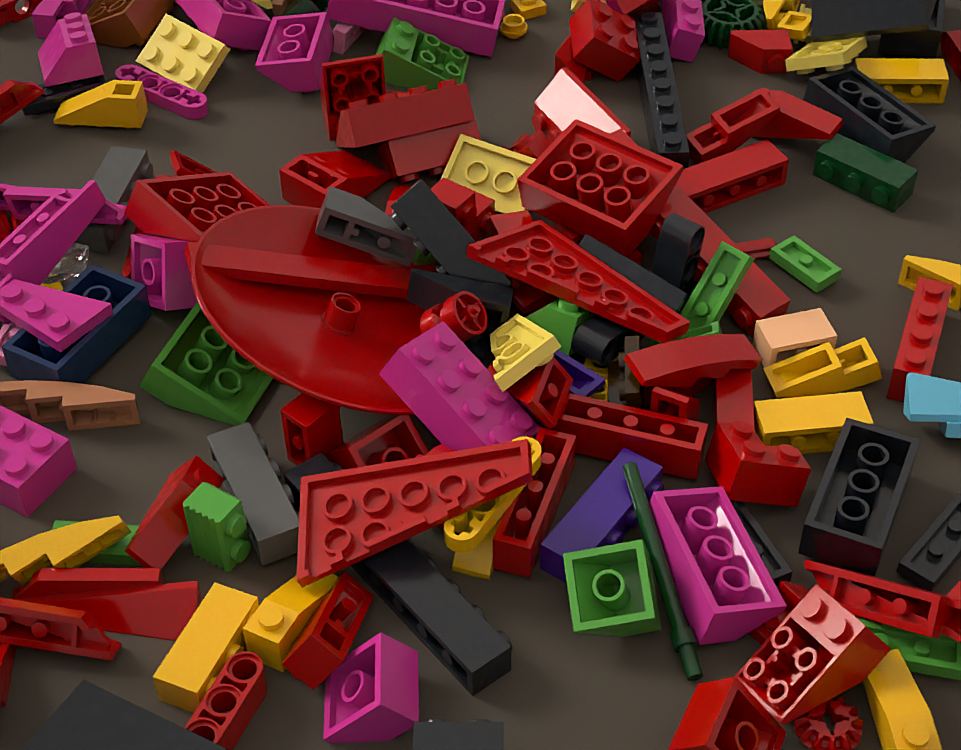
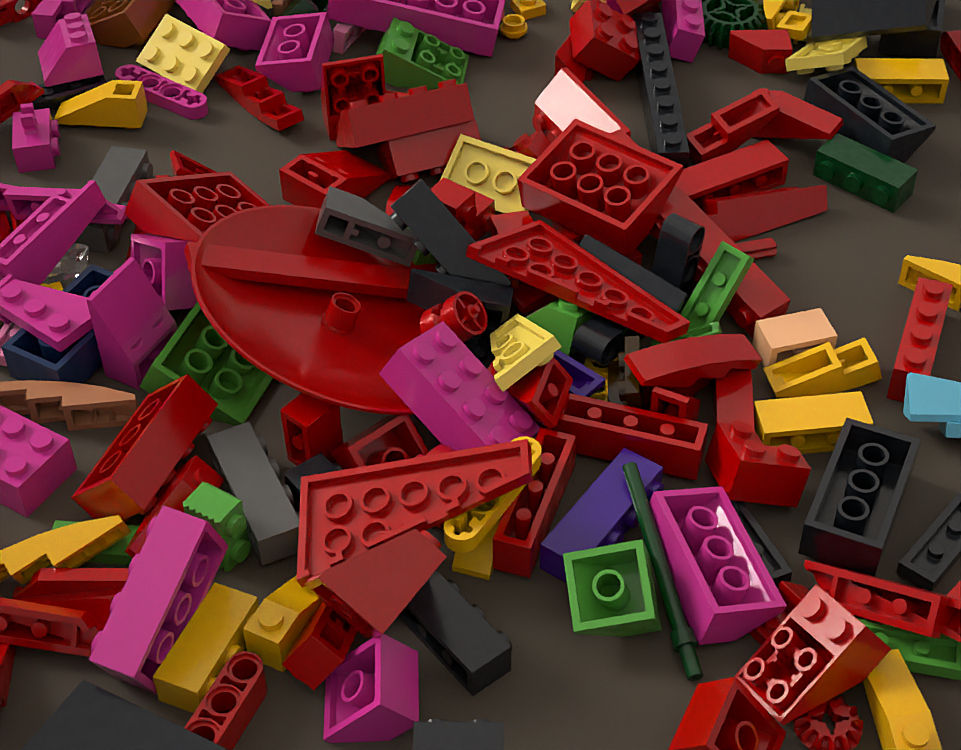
(35, 139): none -> dark pink brick
(129, 324): none -> dark pink slope
(147, 451): none -> red brick
(158, 597): none -> dark pink brick
(256, 97): none -> red slope
(380, 582): none -> red slope
(764, 210): none -> red wedge
(805, 263): bright green plate -> none

